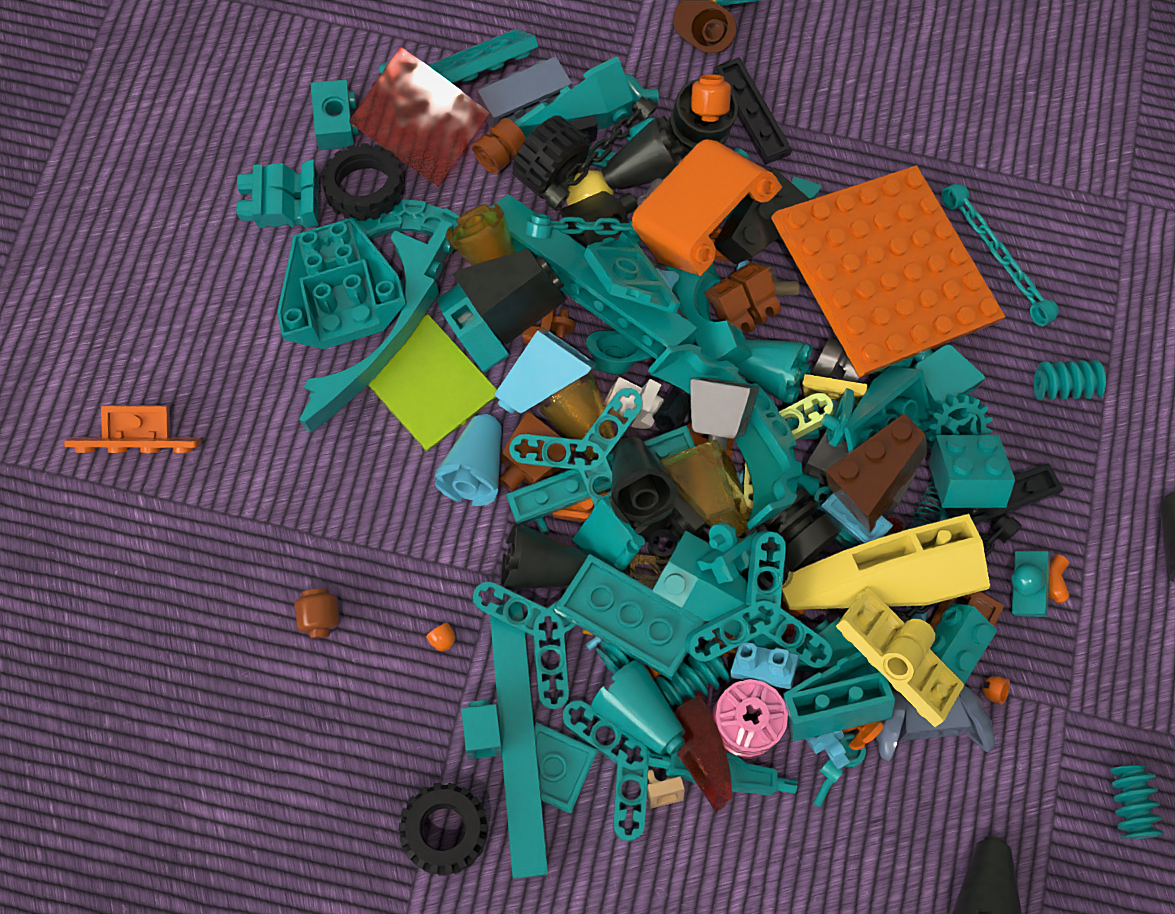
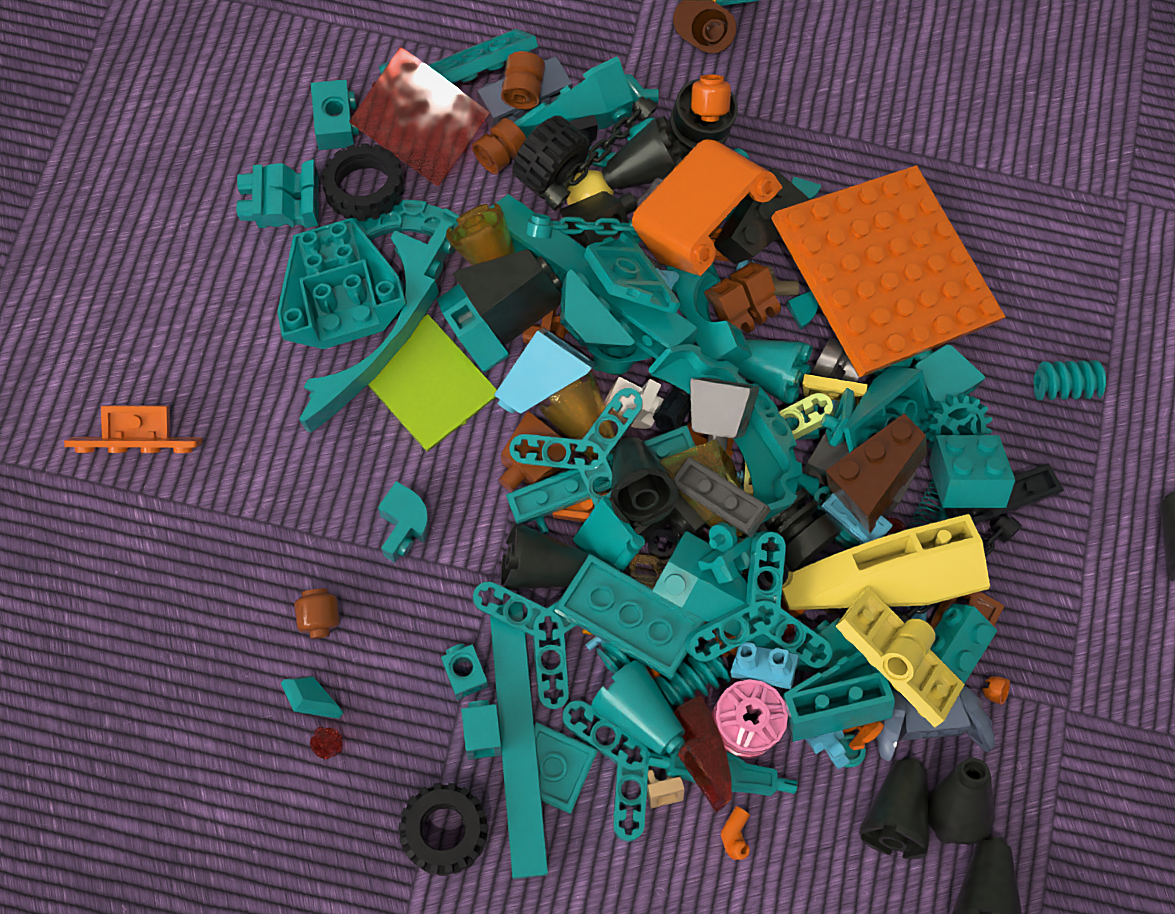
(310, 697): none -> teal piece
(326, 742): none -> clear red plate
(409, 515): none -> teal brick
(442, 637): orange hinge -> none
(466, 685): none -> teal brick
(473, 463): medium azure cone -> none
(523, 80): none -> dark orange wheel
(590, 317): none -> teal slope
(721, 497): none -> dark grey tile
(732, 835): none -> orange arm
(754, 112): black tile -> none
(803, 309): none -> teal tile
(832, 775): teal hand -> none
(900, 812): none -> pearl dark grey cone
(963, 804): none -> pearl dark grey cone
(1031, 584): teal tile -> none
(1041, 312): teal piece -> none
(1057, 586): orange arm -> none
(1136, 802): teal piece -> none

